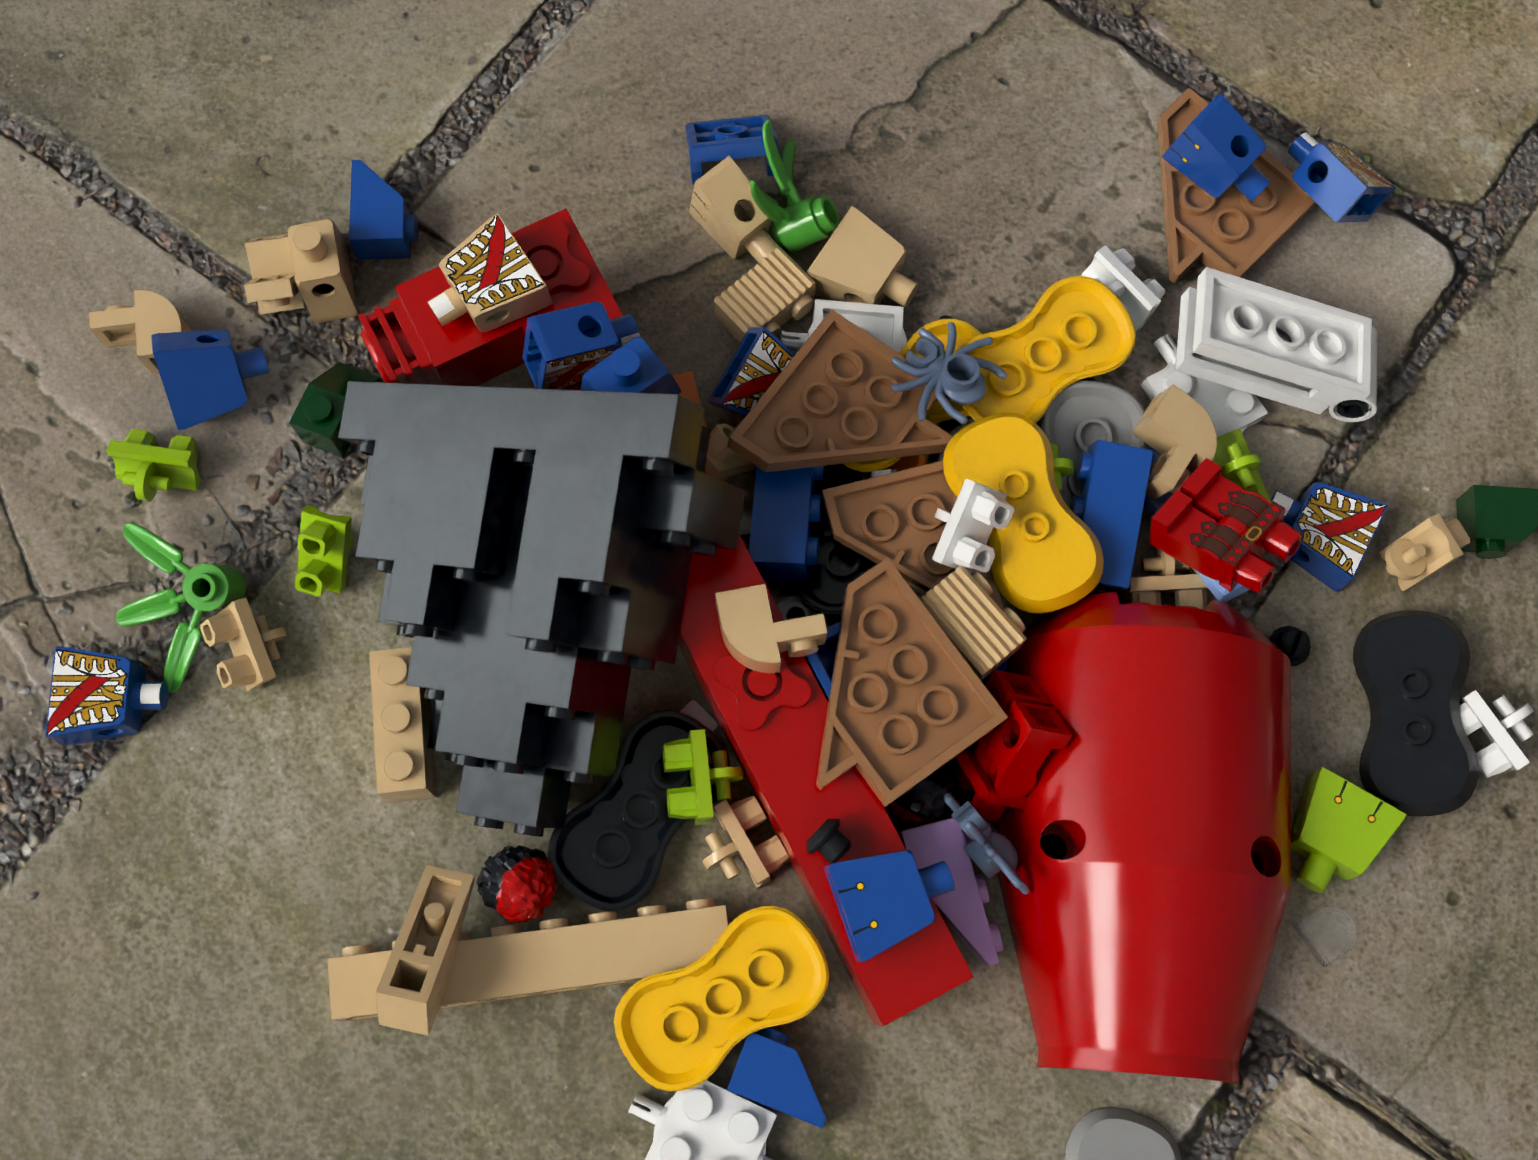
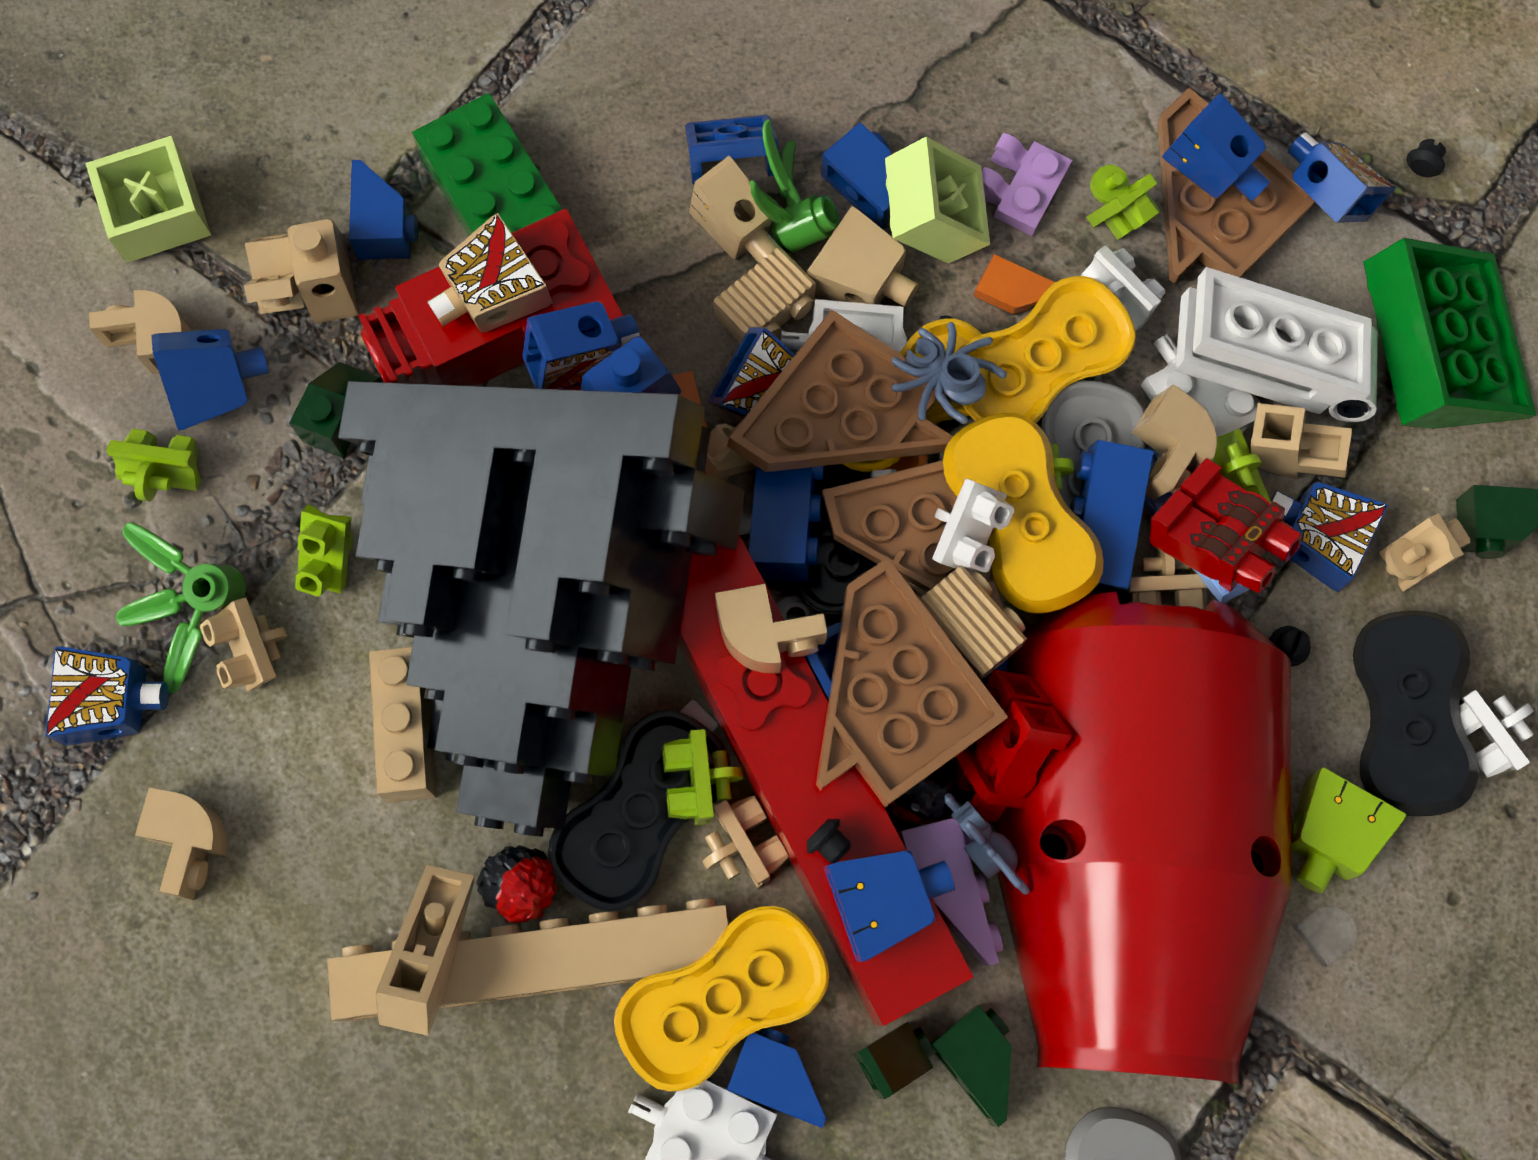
(148, 199): none -> yellowish green brick
(192, 833): none -> tan brick
(483, 167): none -> green brick
(858, 172): none -> blue slope
(895, 1060): none -> slope
(936, 201): none -> yellowish green brick
(979, 1060): none -> dark green slope
(1010, 286): none -> orange tile
(1032, 187): none -> lavender plate
(1125, 205): none -> lime hips
(1292, 446): none -> tan brick
(1427, 159): none -> black piece
(1447, 336): none -> green slope

